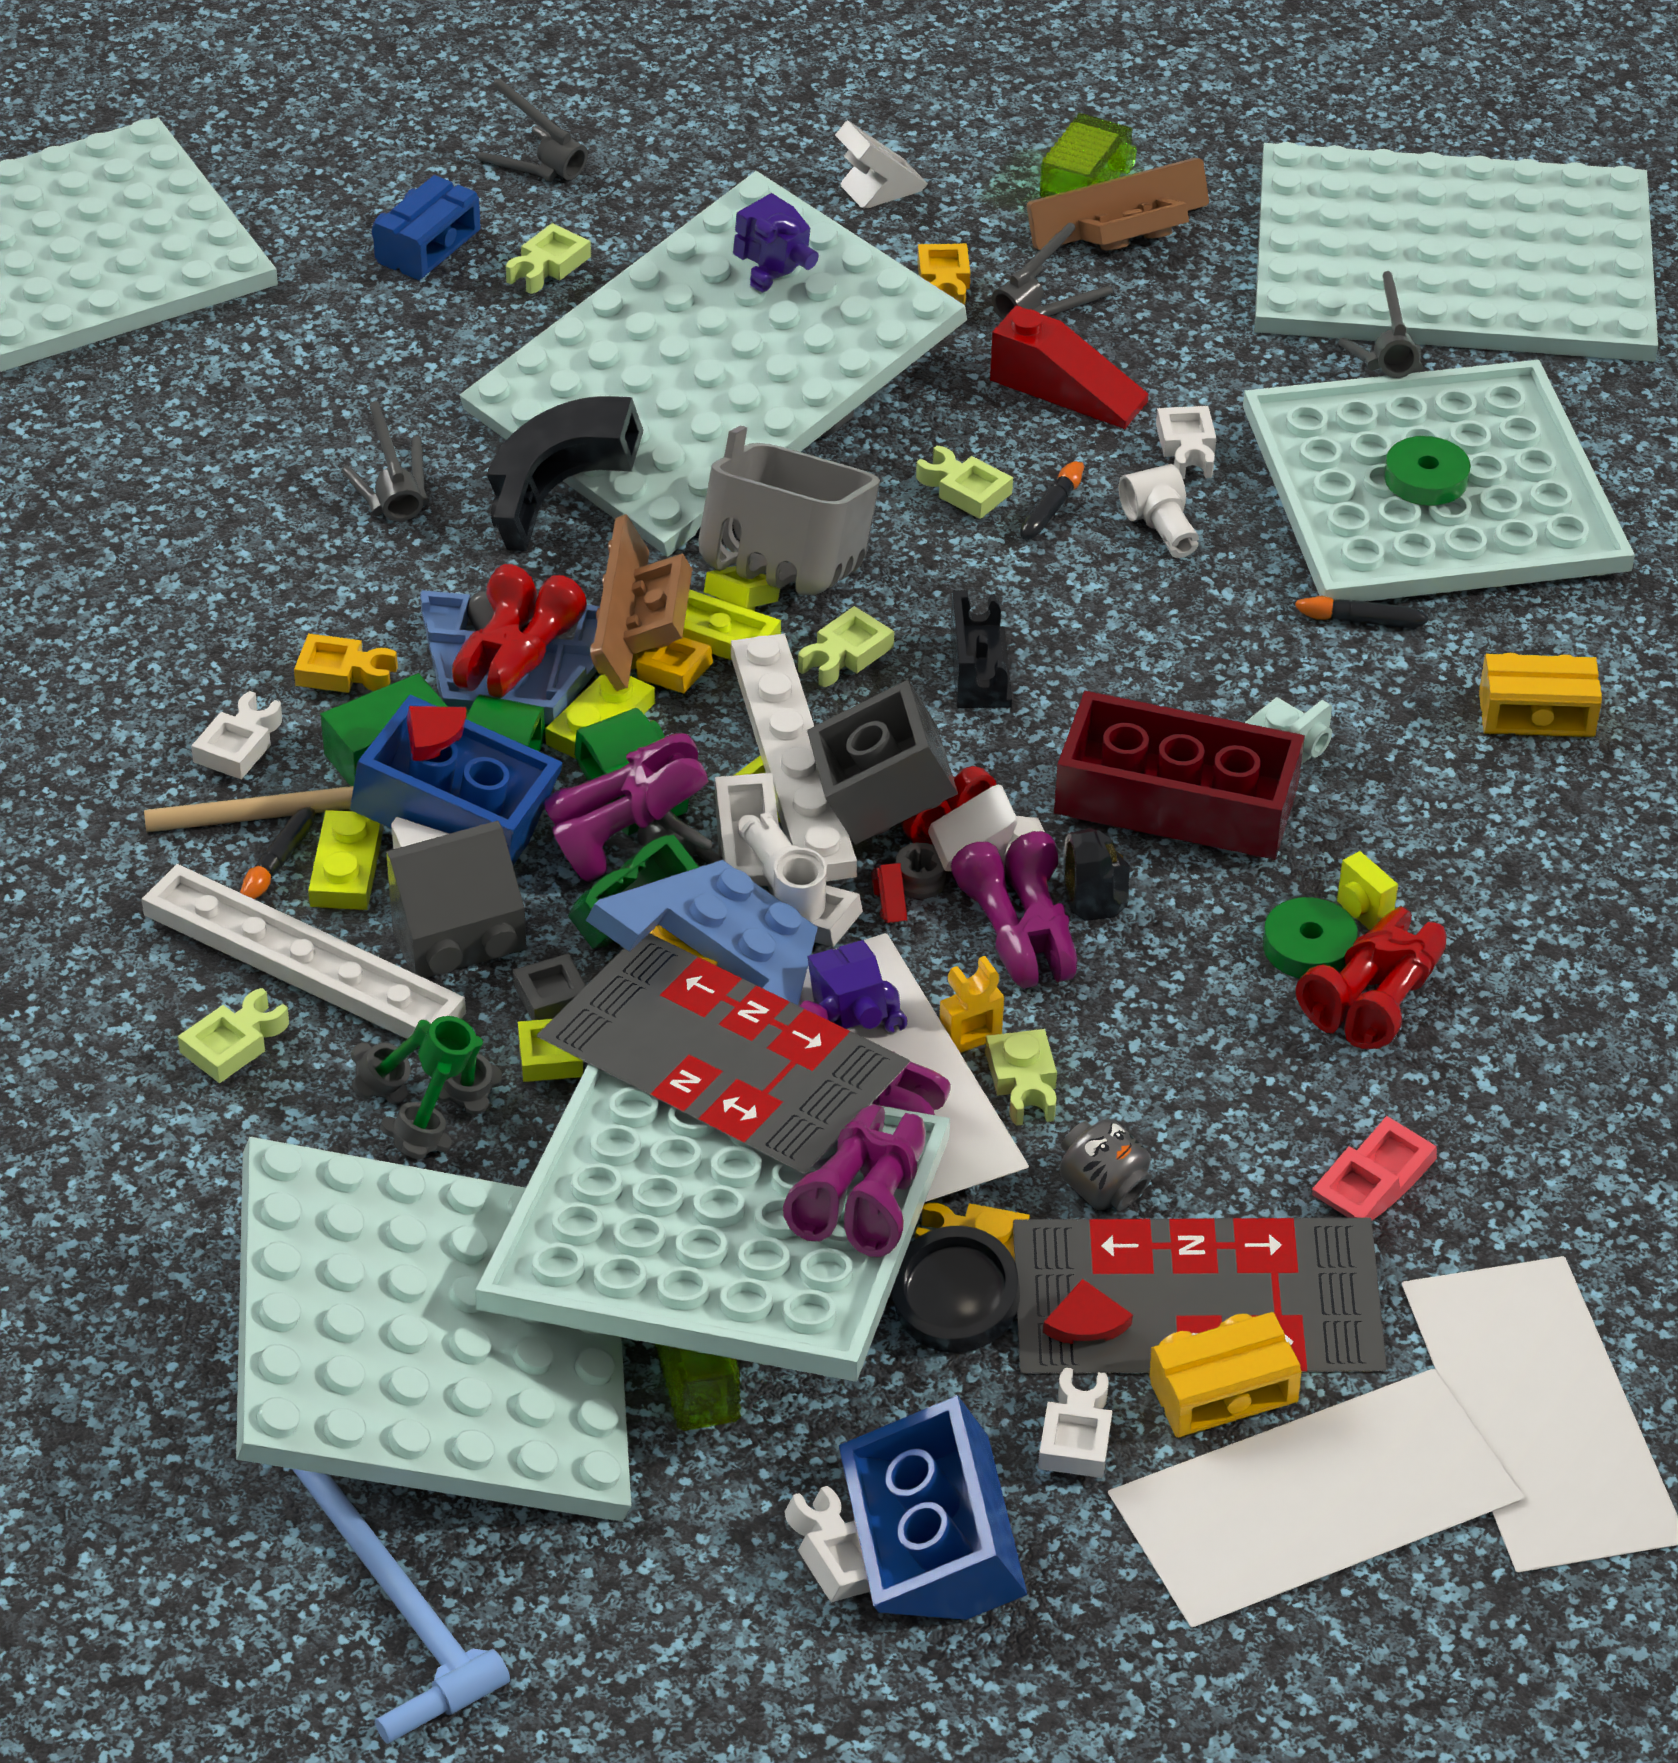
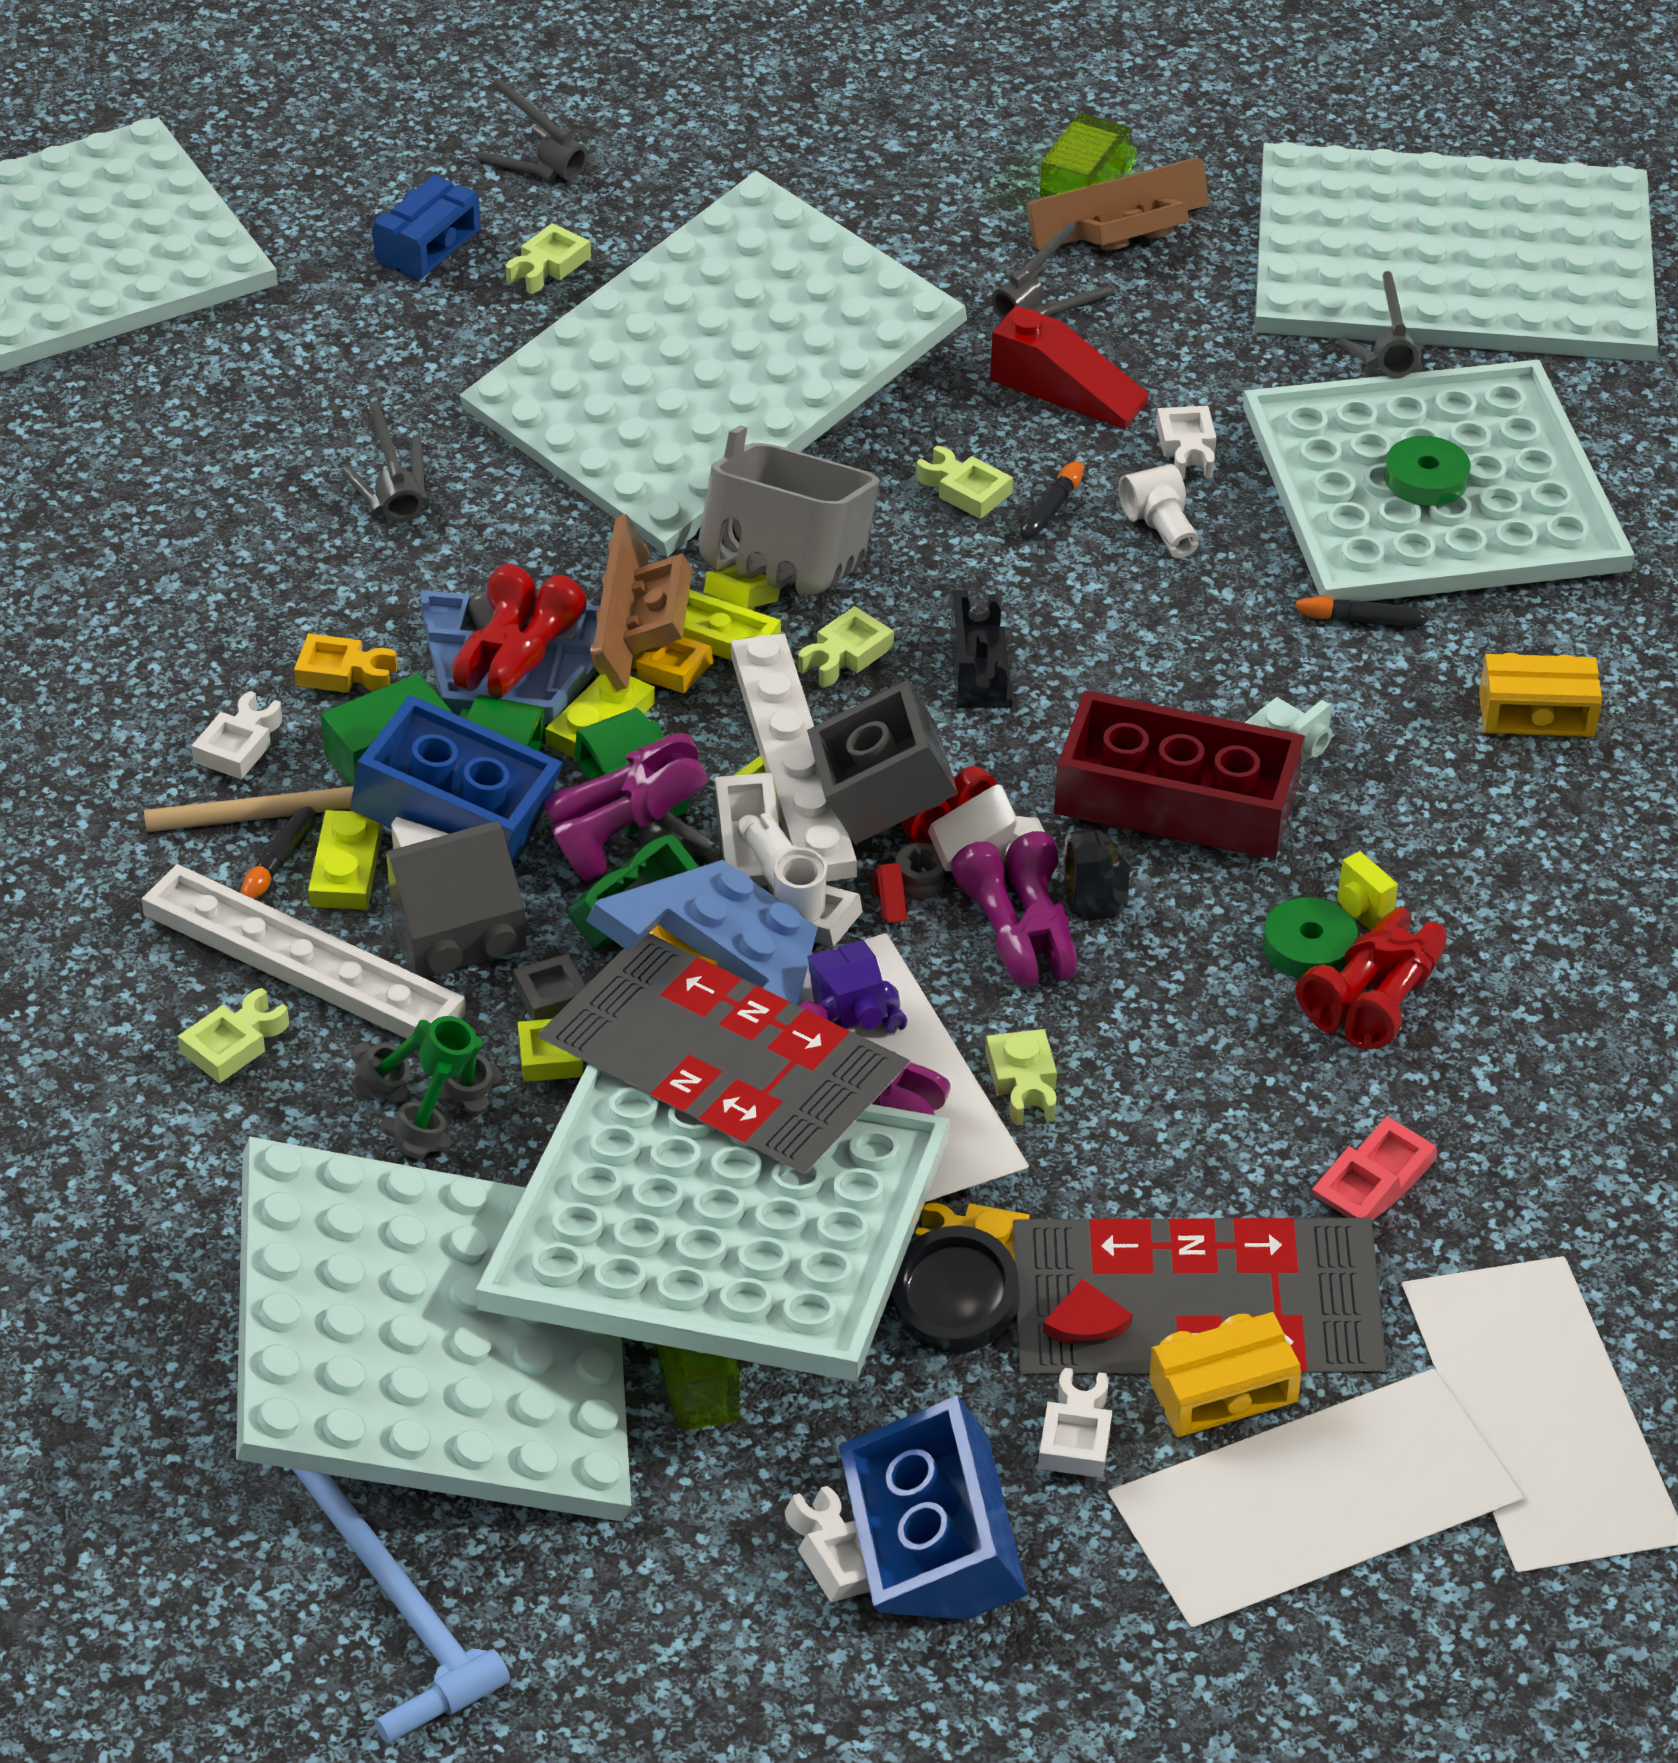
(433, 729): red tile -> none
(555, 446): black arch -> none
(773, 237): dark purple piece -> none
(871, 1211): magenta piece -> none
(877, 171): white slope -> none
(946, 268): yellow plate -> none
(975, 1007): yellow plate -> none
(1105, 1164): flat silver head -> none

